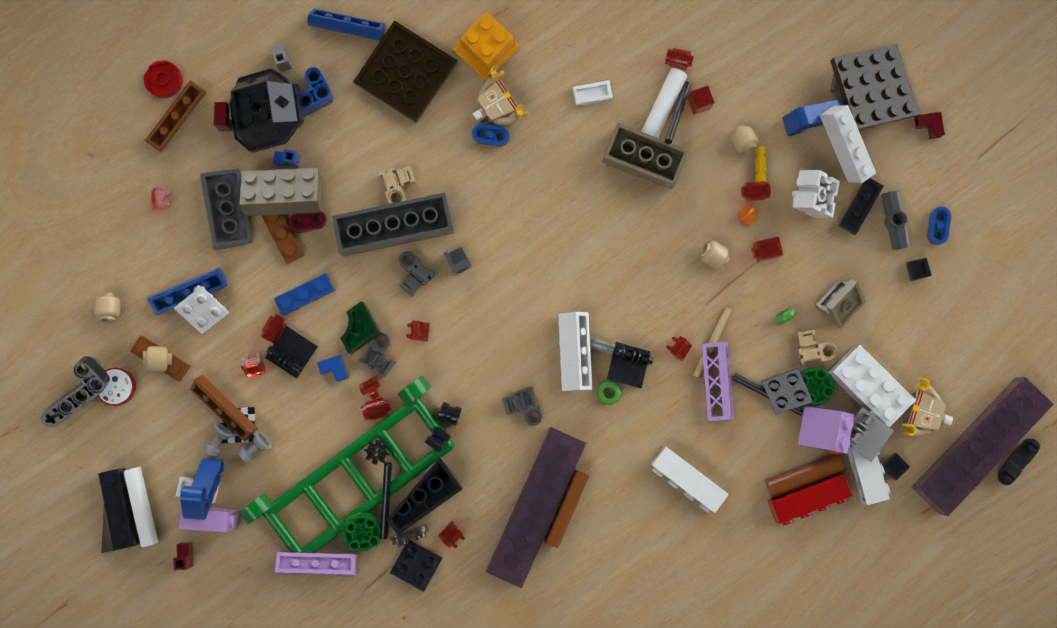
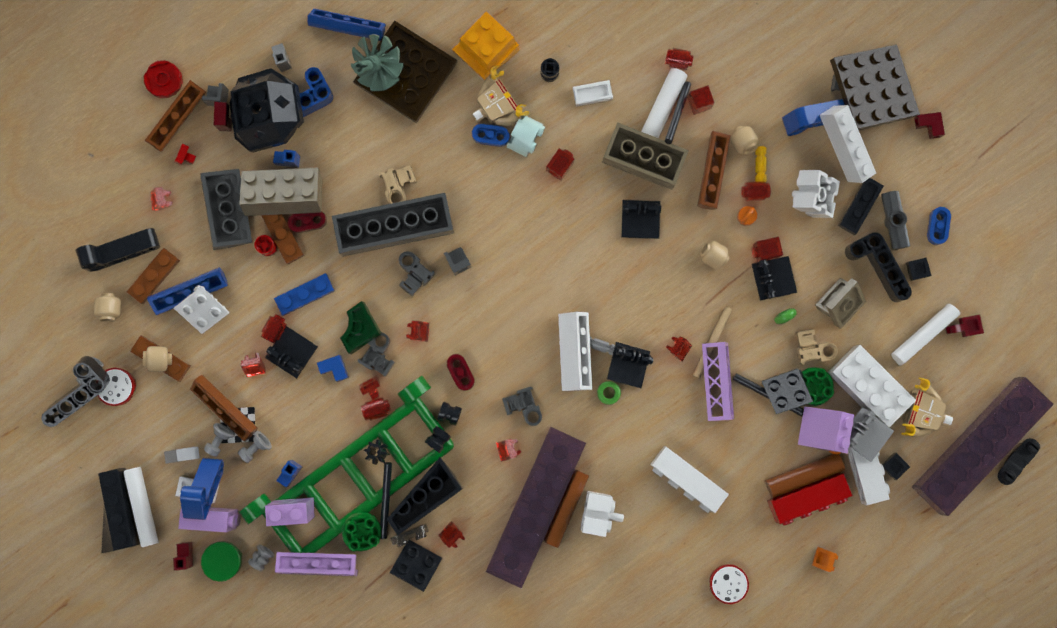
(117, 251): none -> black beam
(153, 276): none -> dark orange plate
(181, 455): none -> light grey piece
(184, 156): none -> red tile
(216, 94): none -> dark grey panel
(221, 561): none -> green tile
(260, 557): none -> light grey bush
(265, 245): none -> red wheel
(289, 473): none -> blue piece
(289, 511): none -> lavender brick
(377, 69): none -> sand green piece
(461, 372): none -> dark red plate
(506, 449): none -> clear red tile
(524, 135): none -> light aqua cylinder
(547, 73): none -> black wheel
(560, 163): none -> clear red brick
(598, 513): none -> white brick
(640, 219): none -> black hinge
(713, 170): none -> dark orange brick
(729, 584): none -> white tile
(774, 278): none -> black hinge
(824, 559): none -> orange tile
(881, 269): none -> black beam
(925, 334): none -> white brick
(967, 326): none -> dark red plate

